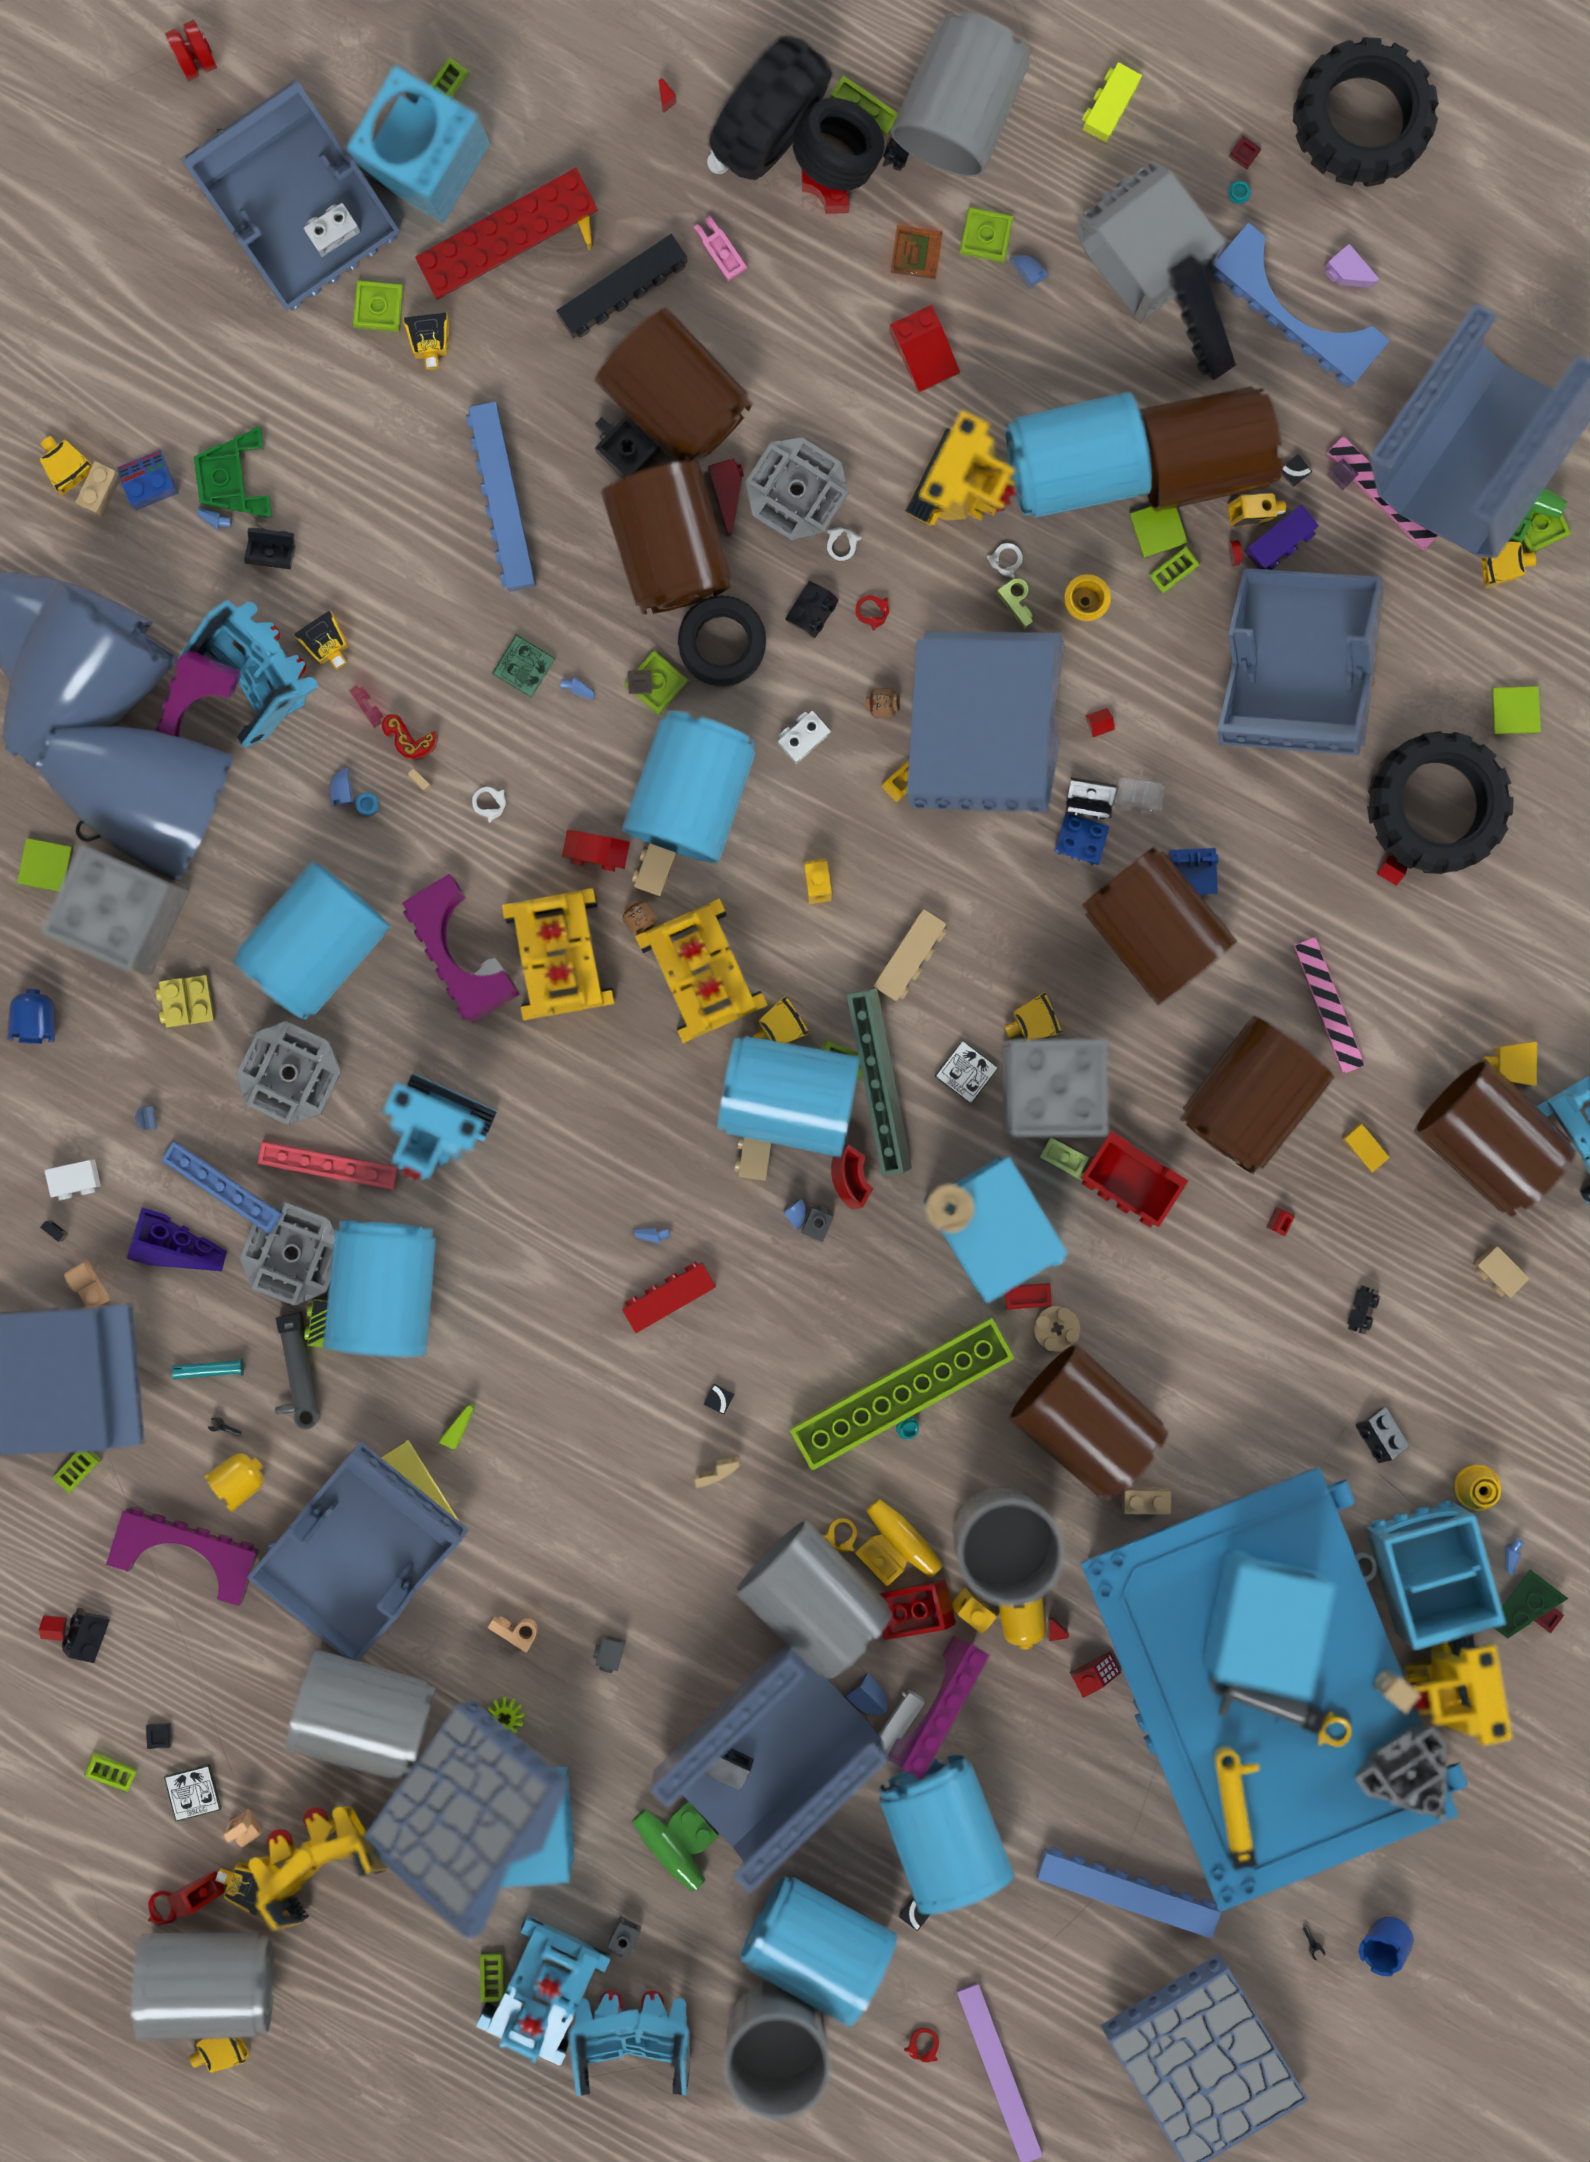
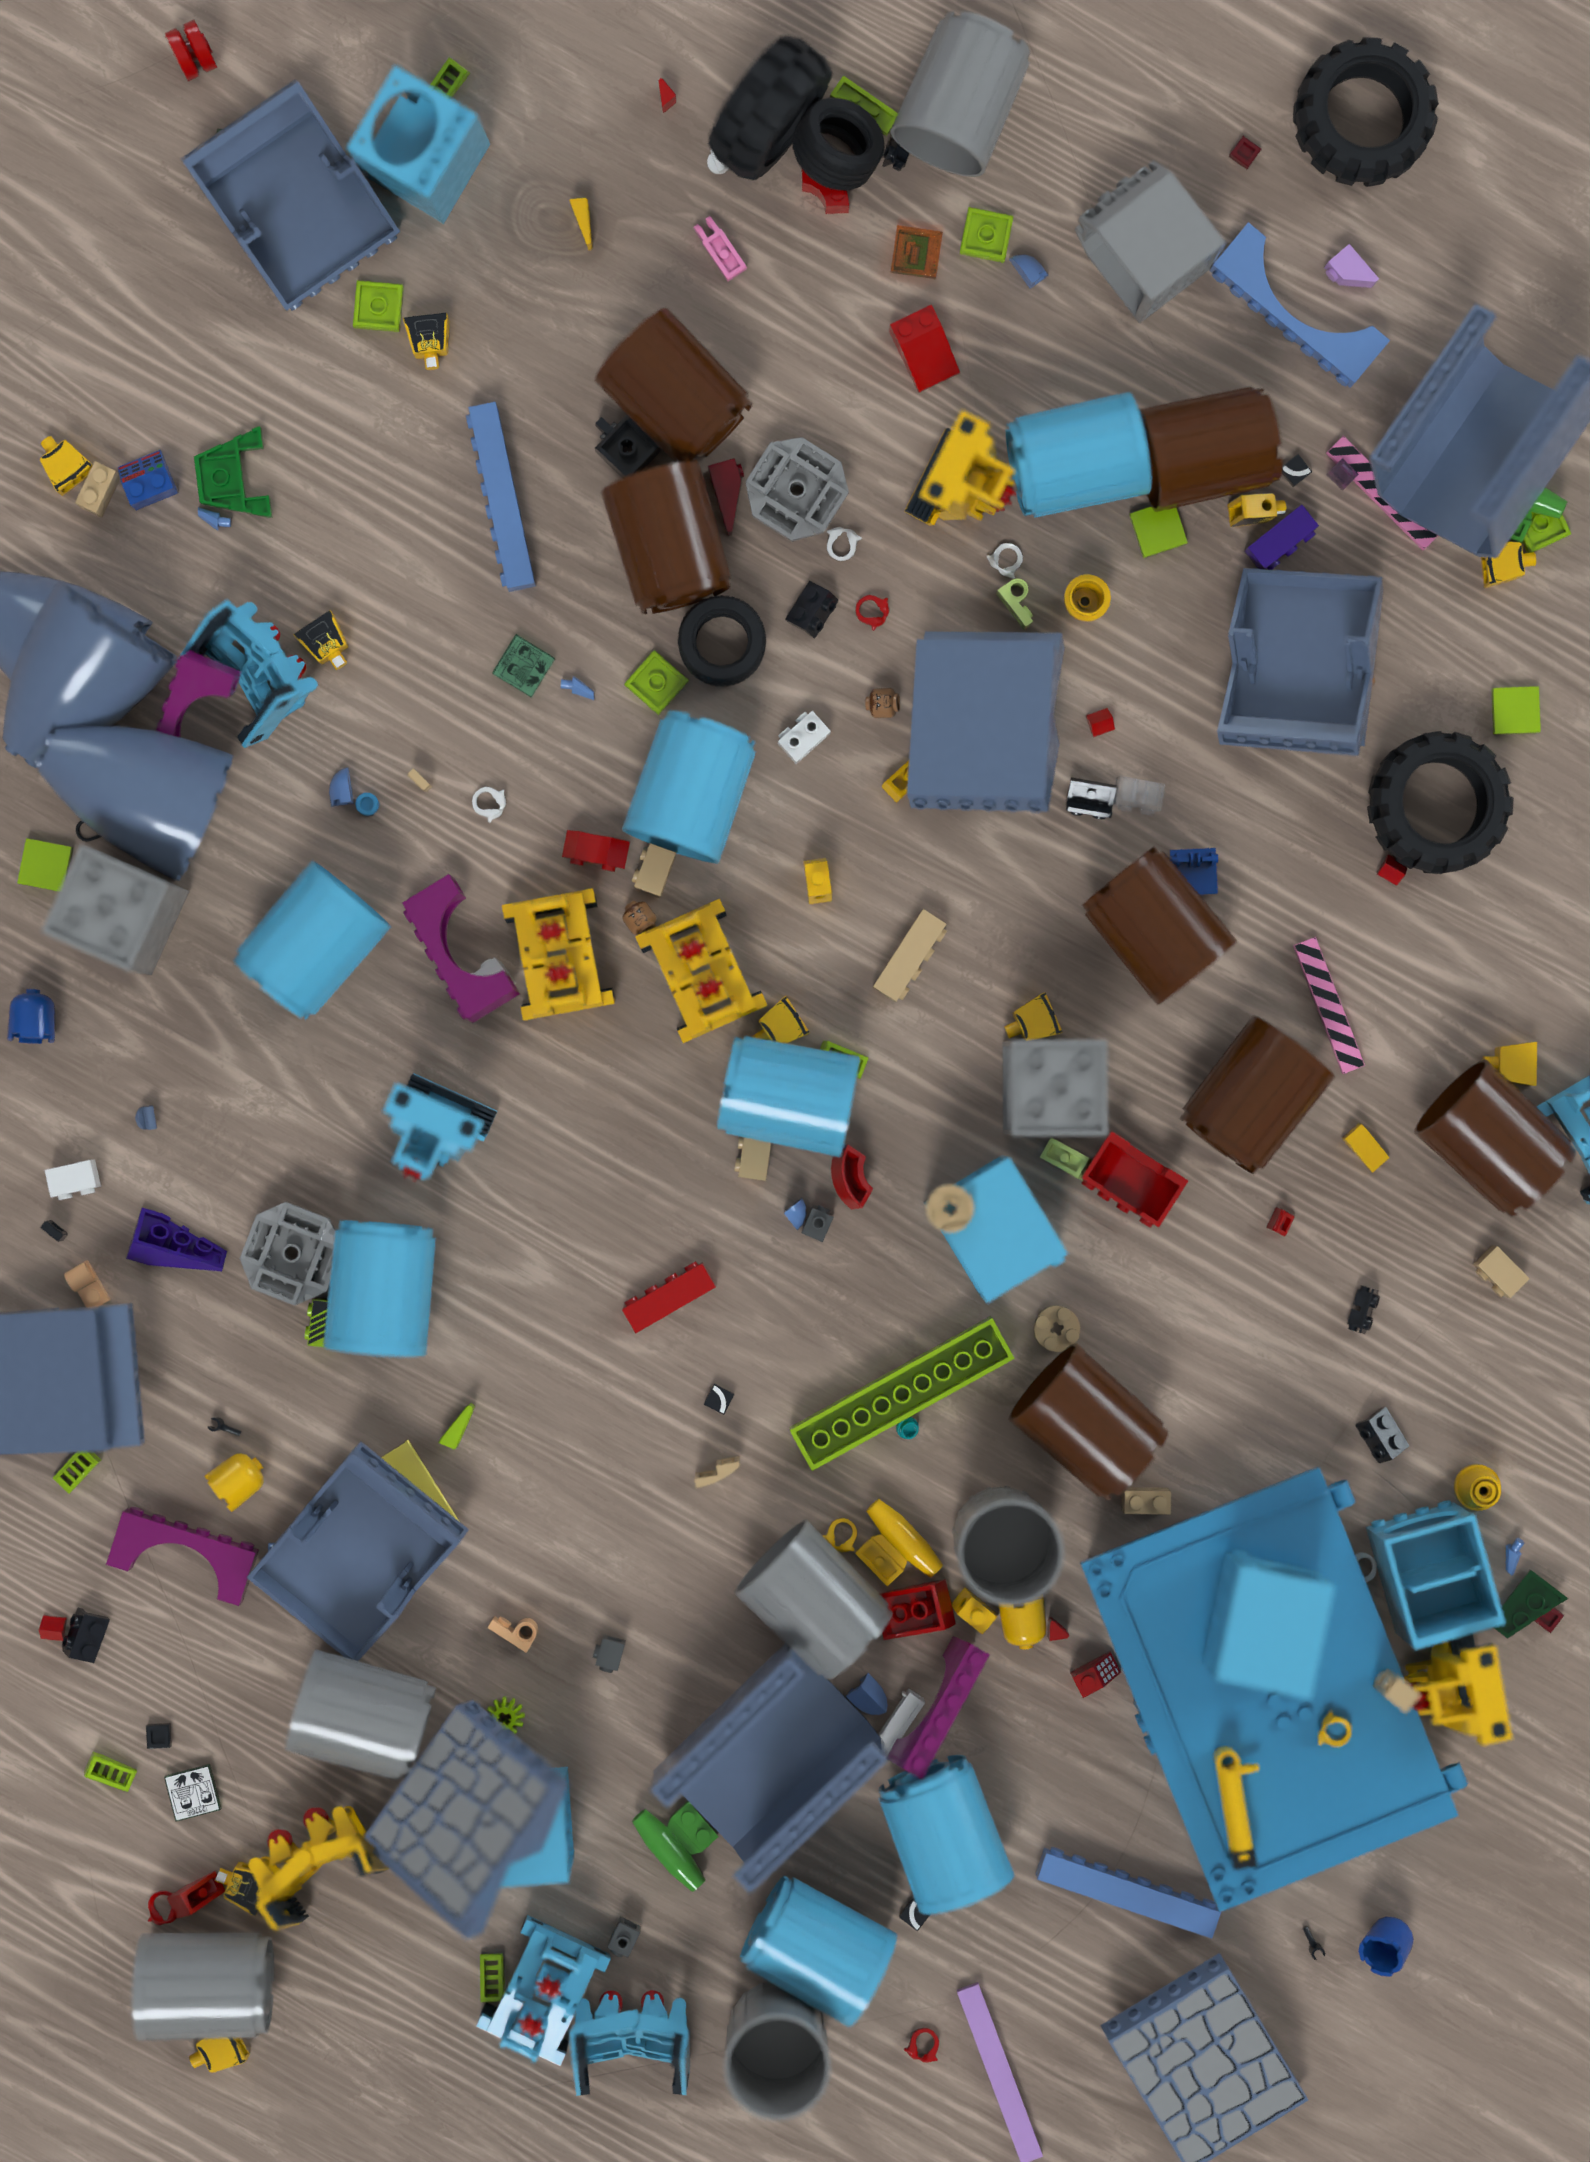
(185, 1001): light yellow plate -> none
(208, 1369): teal pin -> none
(222, 1187): medium blue tile -> none
(242, 1829): light nougat plate -> none
(264, 1079): light grey piece -> none
(270, 548): black bracket -> none
(298, 1370): dark grey piece -> none
(328, 1165): coral tile -> none
(331, 229): white brick -> none
(372, 713): clear pink plate -> none
(404, 743): red animal -> none
(506, 233): red plate -> none
(622, 286): black brick -> none
(639, 682): slope -> none
(652, 1235): medium blue bar -> none
(731, 1768): hinge -> none
(879, 1081): sand green brick -> none
(966, 1072): white tile -> none
(1028, 1296): red tile -> none
(1081, 839): blue hinge -> none
(1111, 101): neon yellow brick -> none
(1190, 557): lime slope -> none
(1201, 317): black brick -> none
(1235, 552): red tile -> none
(1239, 192): teal plate -> none
(1277, 1704): dark grey piece -> none
(1408, 1771): flat silver wedge -> none

